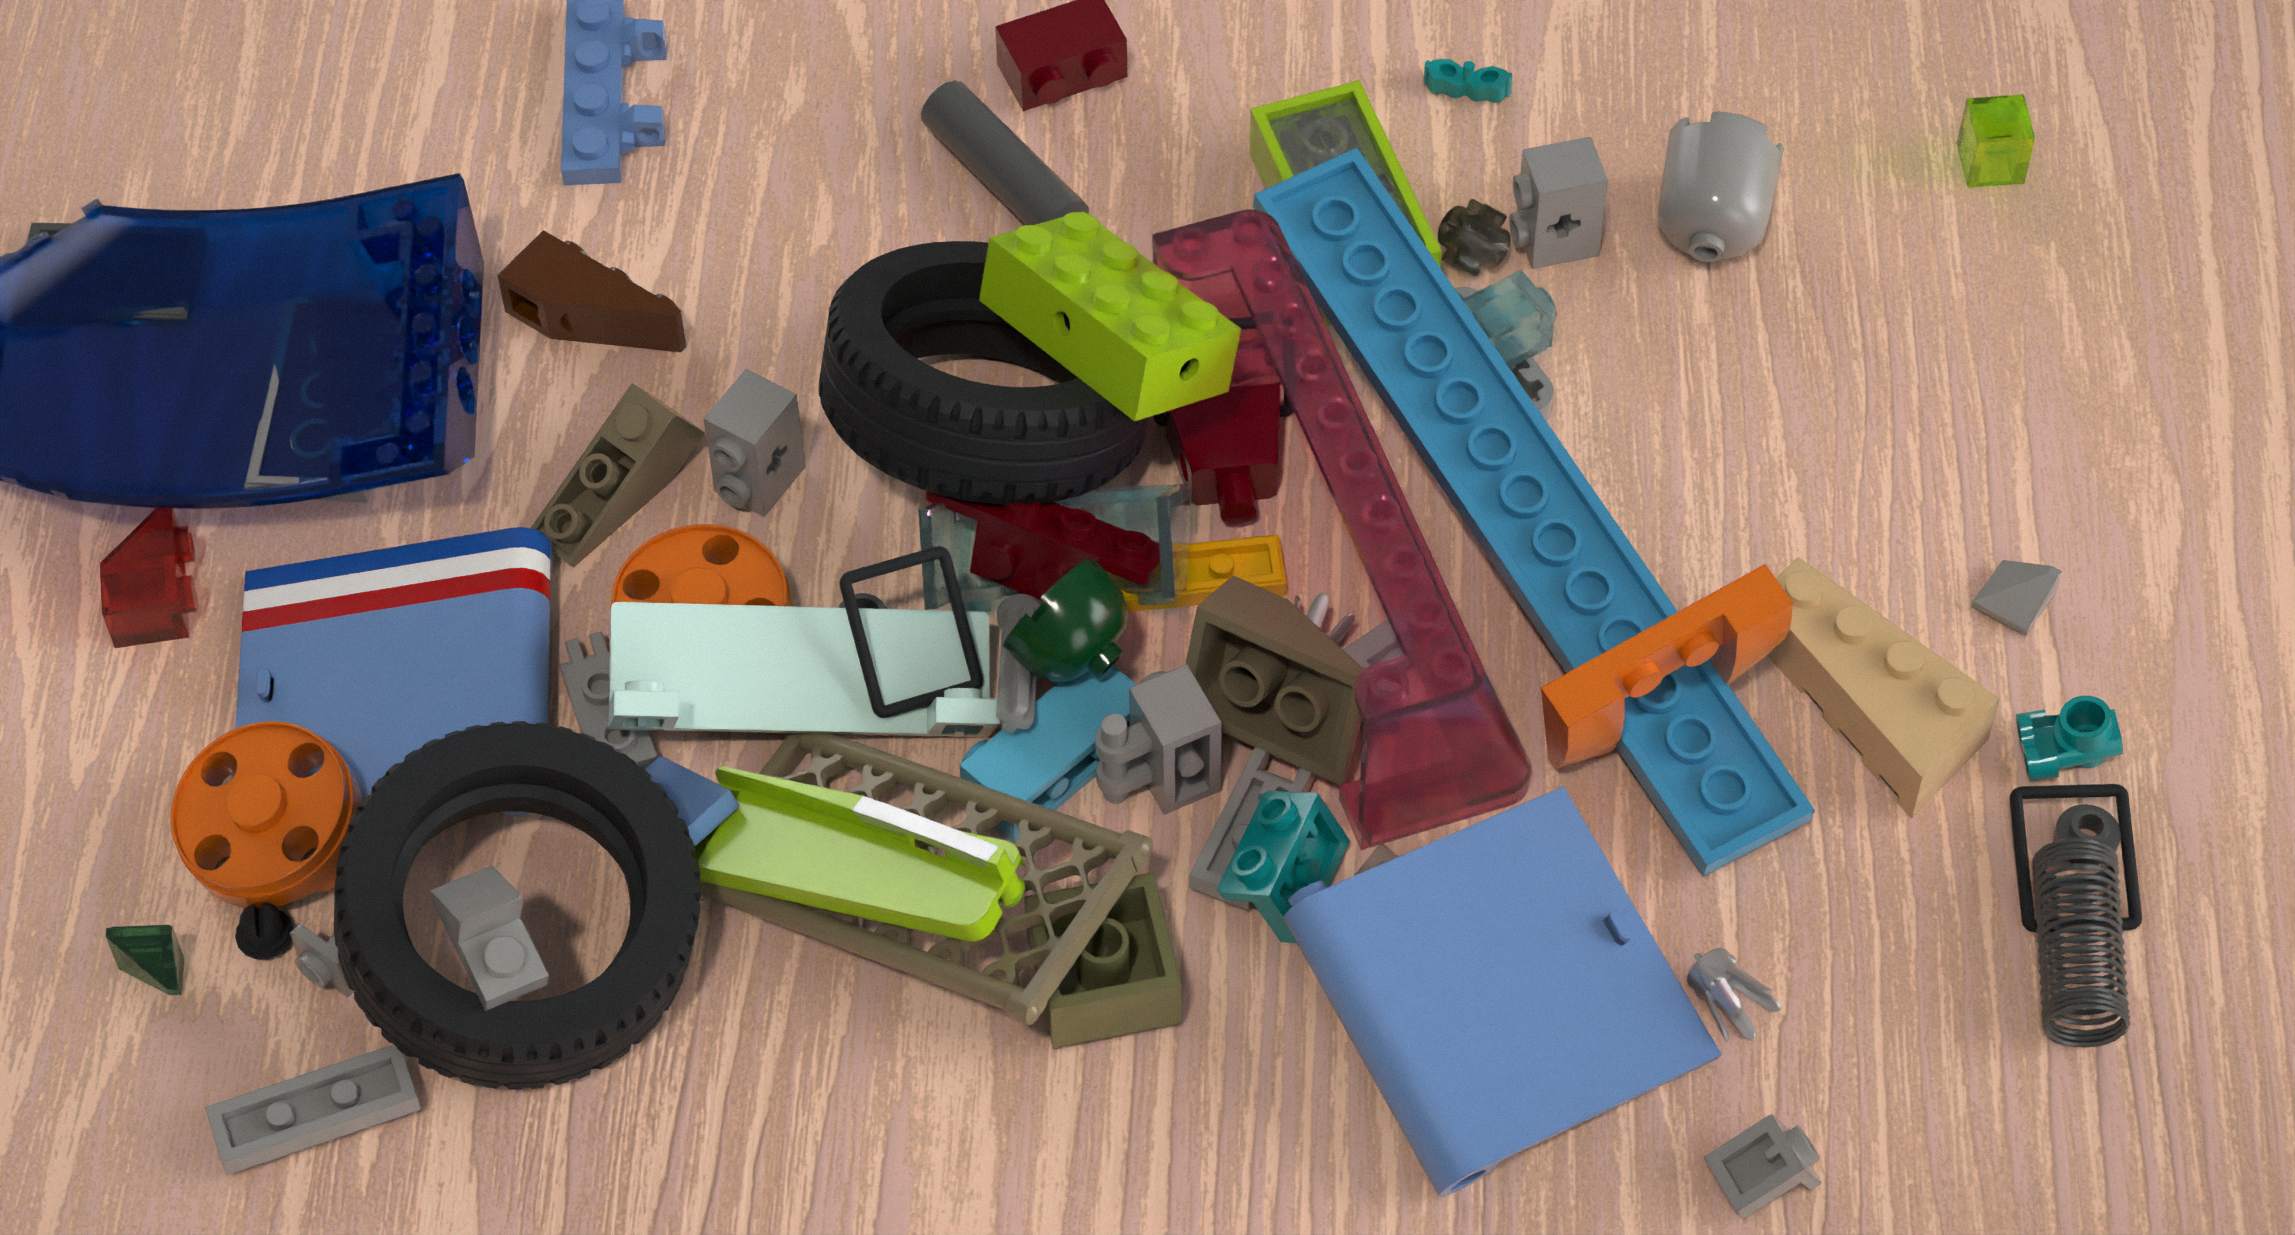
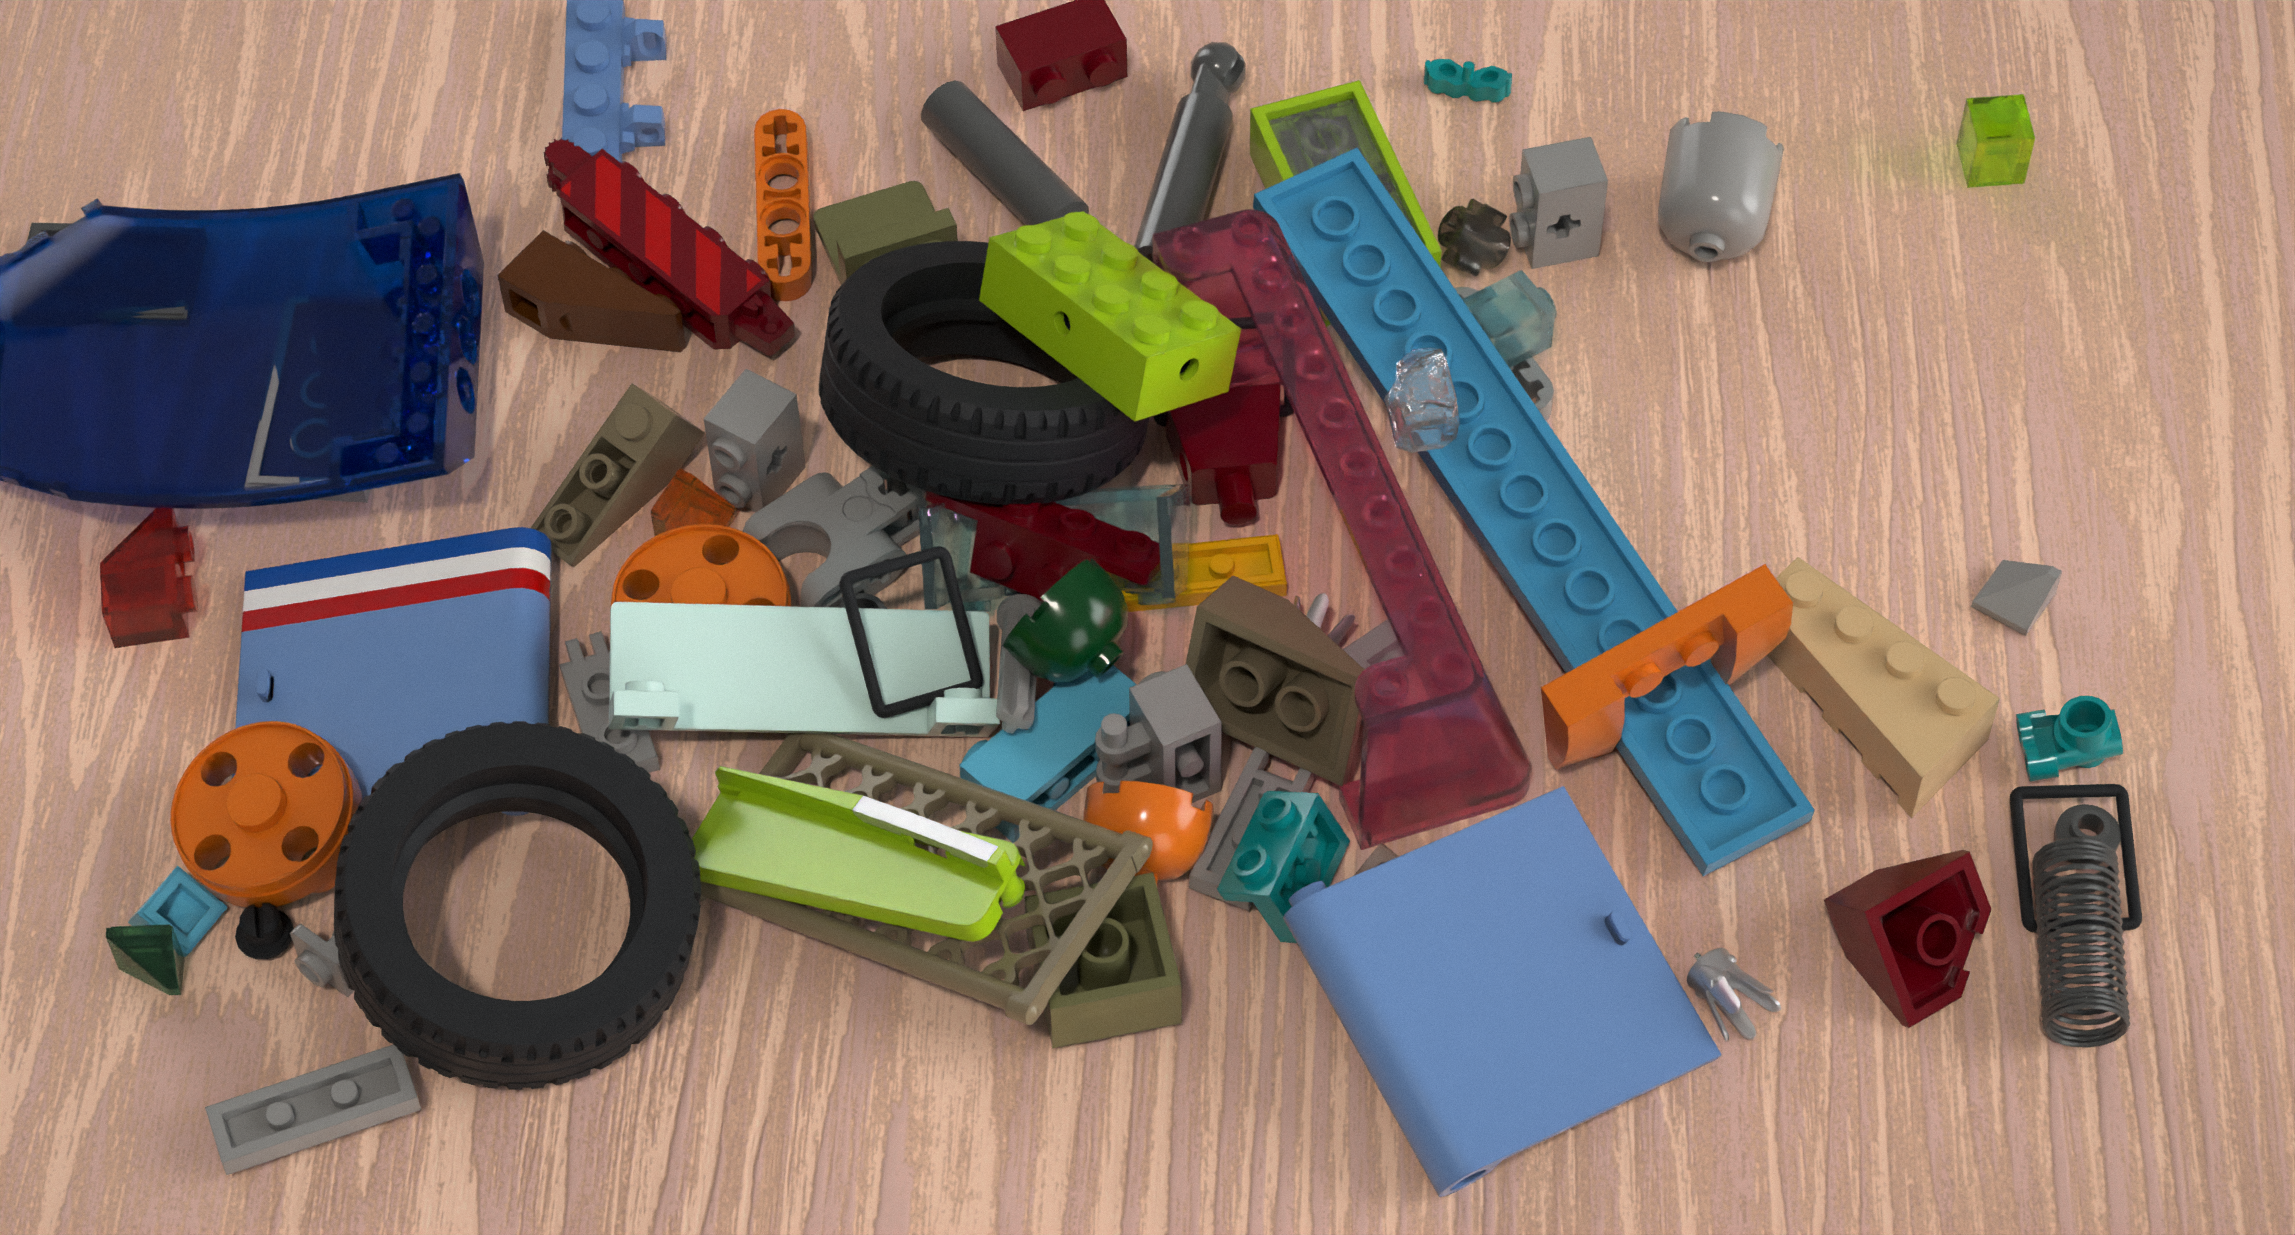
(181, 904): none -> medium azure slope
(490, 937): light grey slope -> none
(665, 250): none -> dark red hinge
(689, 503): none -> clear orange slope
(698, 799): medium blue tile -> none
(783, 204): none -> orange beam
(844, 524): none -> light grey piece
(879, 224): none -> olive bracket
(1158, 812): none -> orange cylinder
(1193, 145): none -> dark grey piece
(1423, 402): none -> clear rock
(1763, 1164): light grey bracket -> none
(1913, 931): none -> dark red slope

